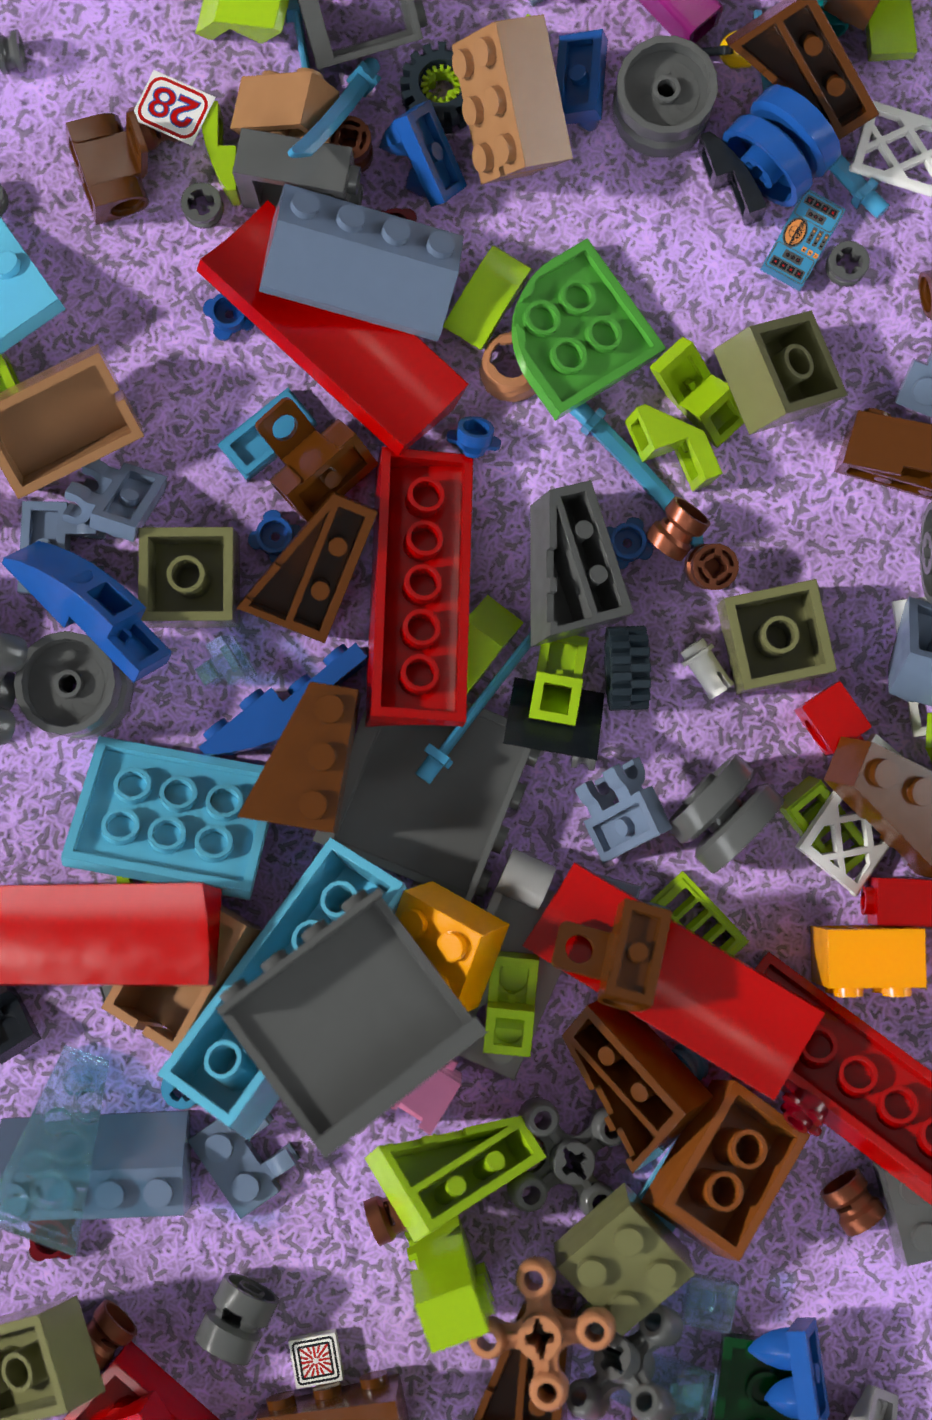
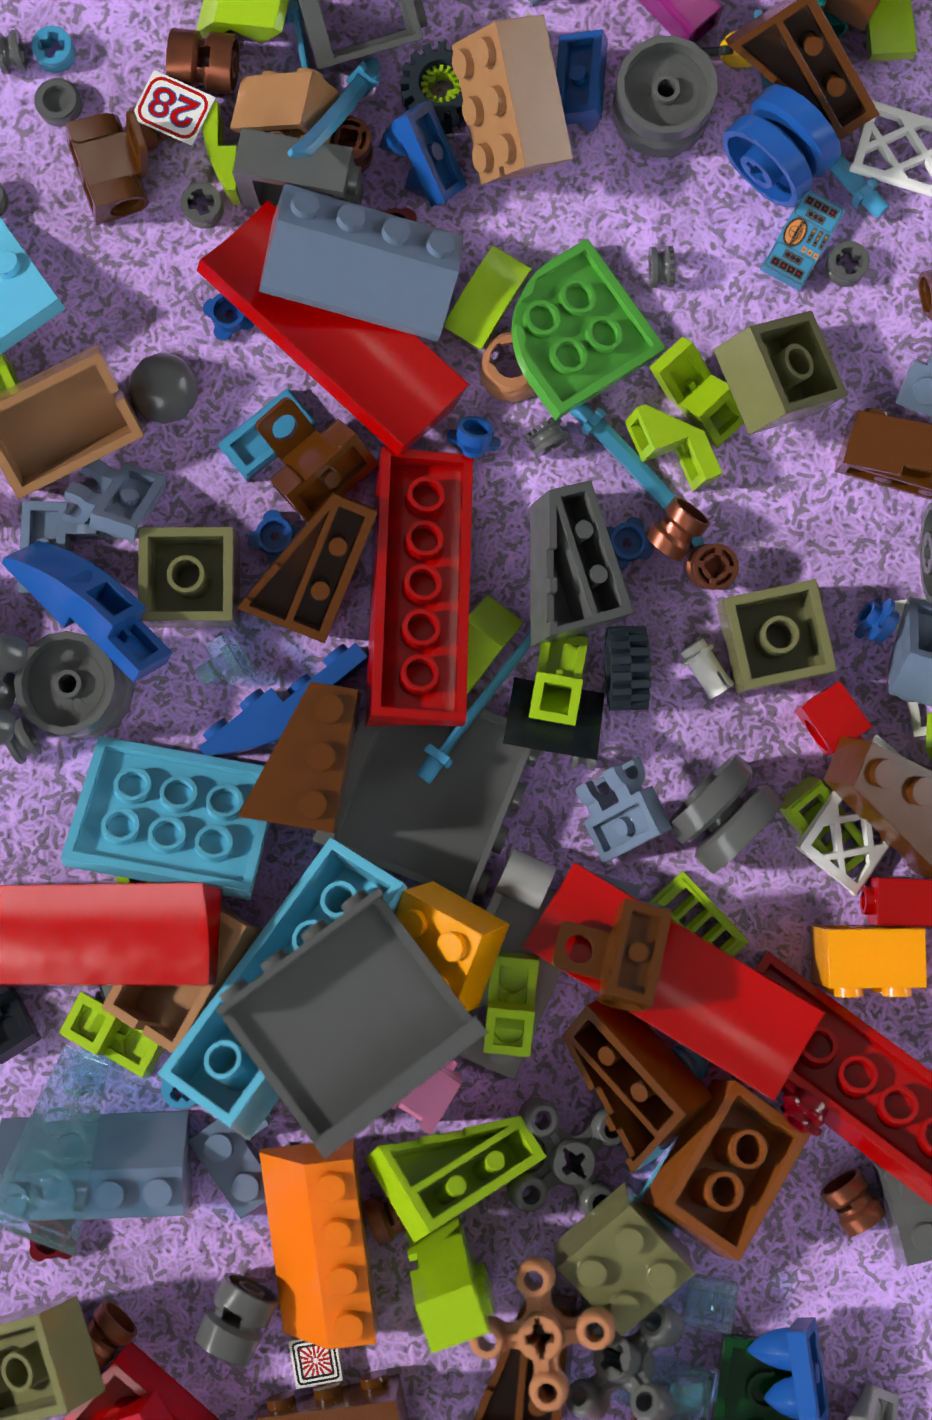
(23, 742): none -> dark grey bush
(44, 39): none -> dark azure bush
(58, 102): none -> dark grey tile
(109, 1037): none -> lime slope
(163, 388): none -> dark grey hair
(187, 55): none -> copper wheel
(320, 1245): none -> orange slope
(548, 437): none -> dark grey bush
(660, 266): none -> dark grey bush
(726, 169): black slope -> none
(877, 620): none -> blue plate

